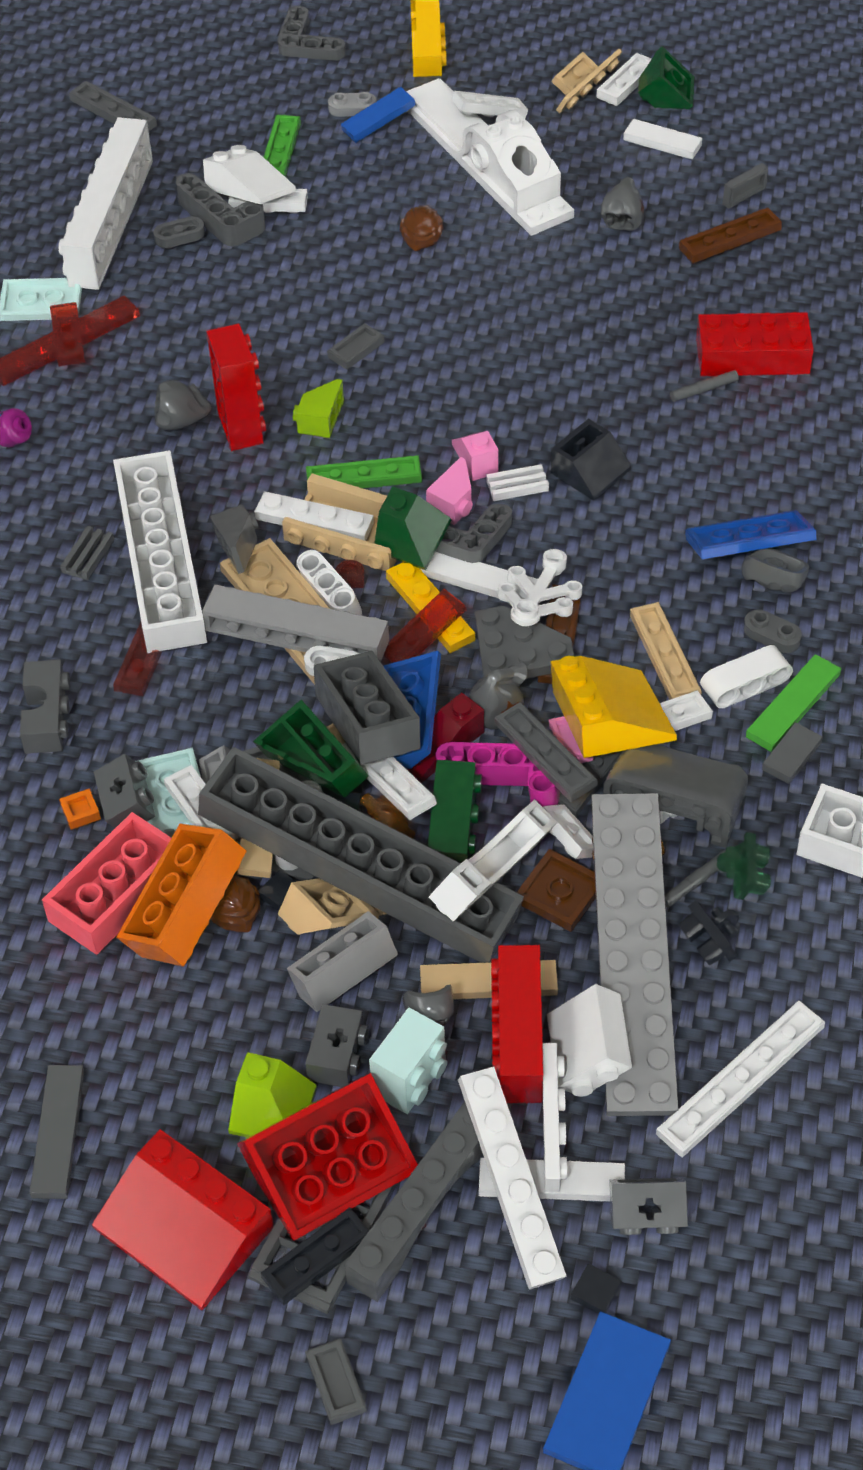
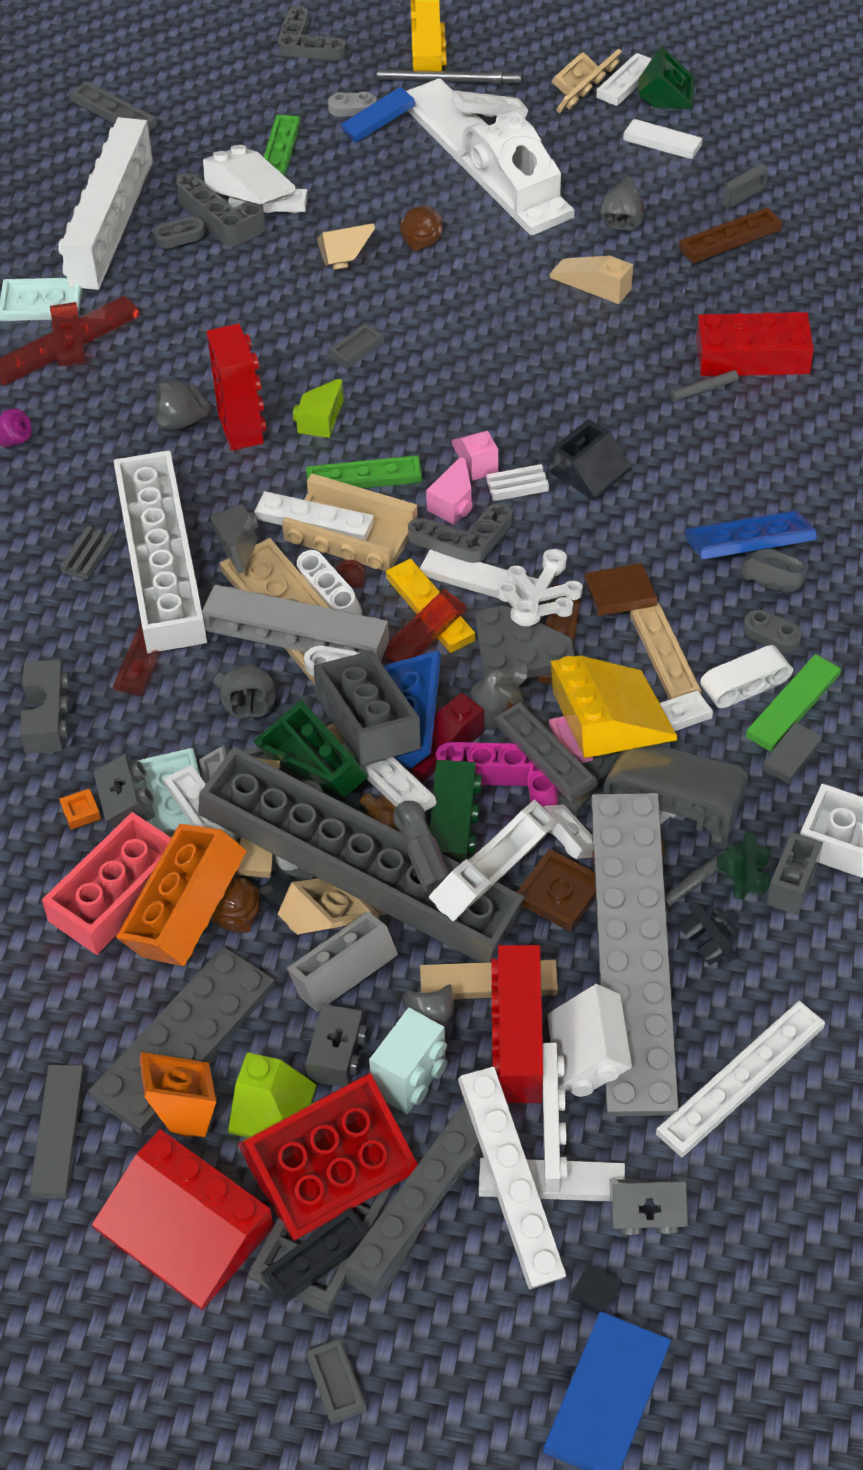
(179, 1092): none -> orange slope
(188, 1028): none -> dark grey plate
(246, 691): none -> dark grey piece
(343, 245): none -> tan slope
(410, 527): dark green slope -> none
(422, 846): none -> dark grey piece
(495, 77): none -> flat silver bar
(597, 275): none -> tan slope
(620, 589): none -> reddish brown tile
(794, 873): none -> dark grey brick

